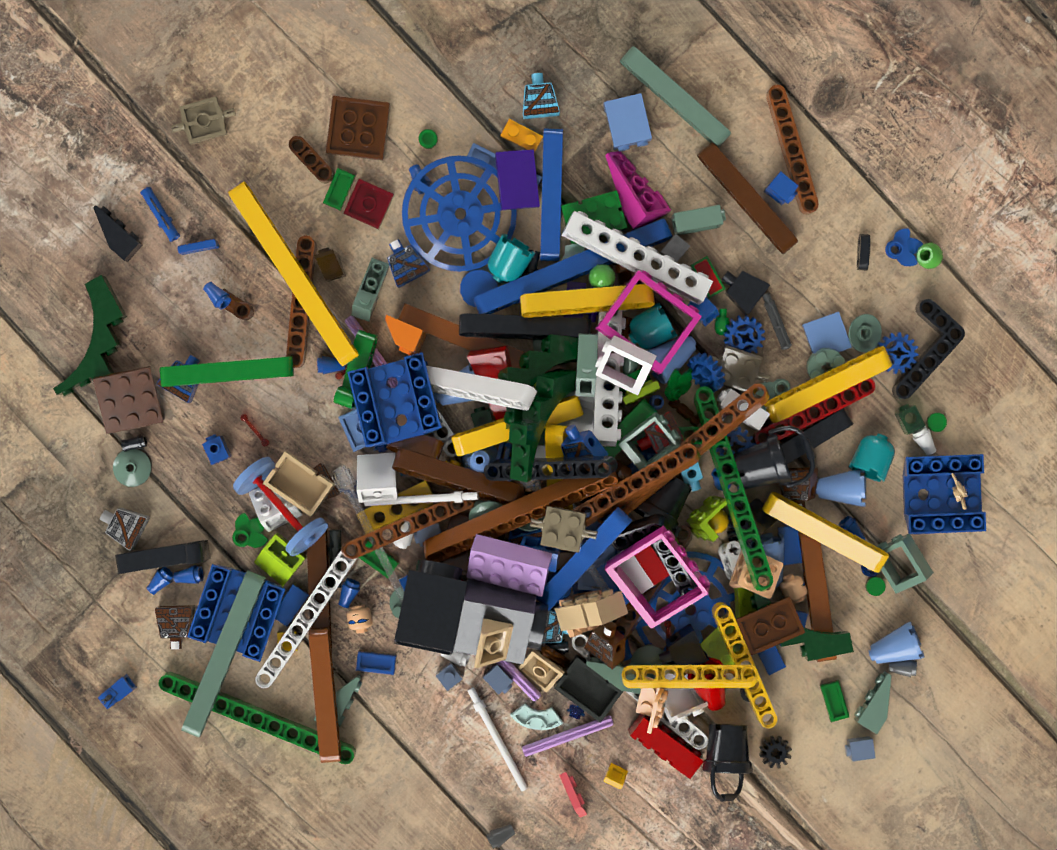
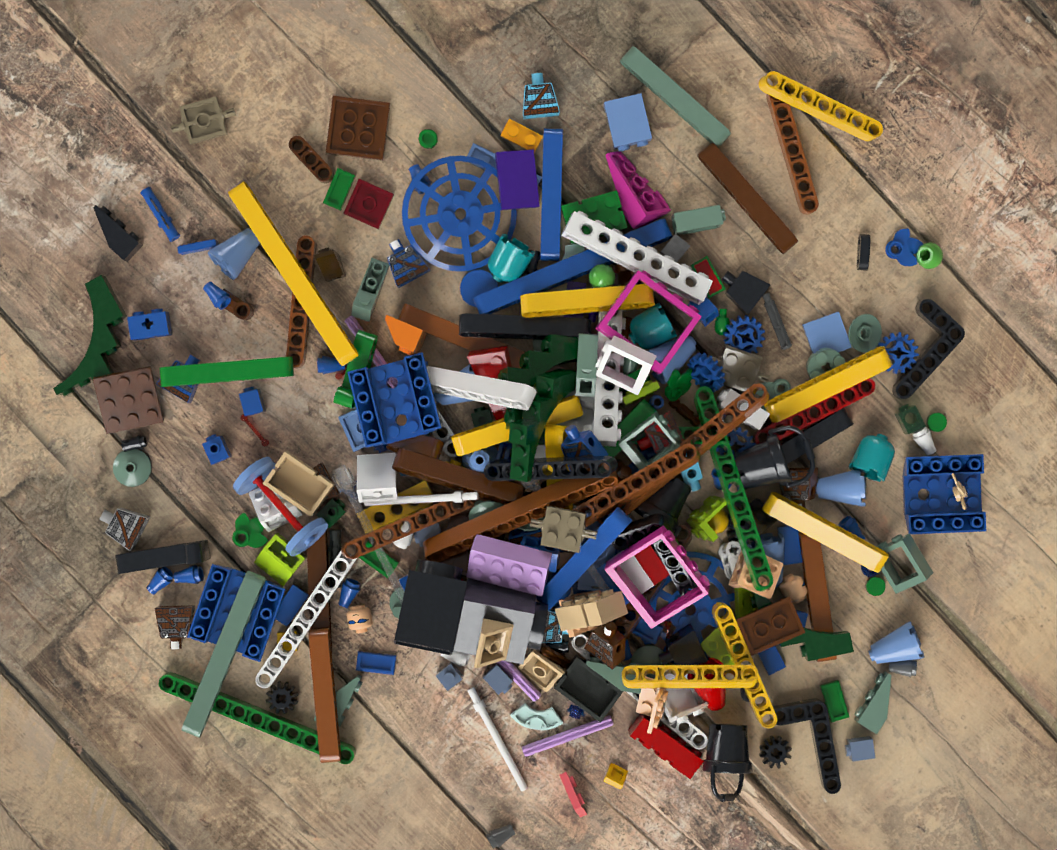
(117, 691): blue leg -> none
(138, 322): none -> blue brick
(234, 252): none -> medium blue cone
(252, 401): none -> blue brick
(284, 705): none -> black gear
(332, 511): none -> dark green brick
(643, 630): none -> blue tile
(782, 189): blue brick -> none
(818, 737): none -> black beam
(829, 105): none -> yellow beam

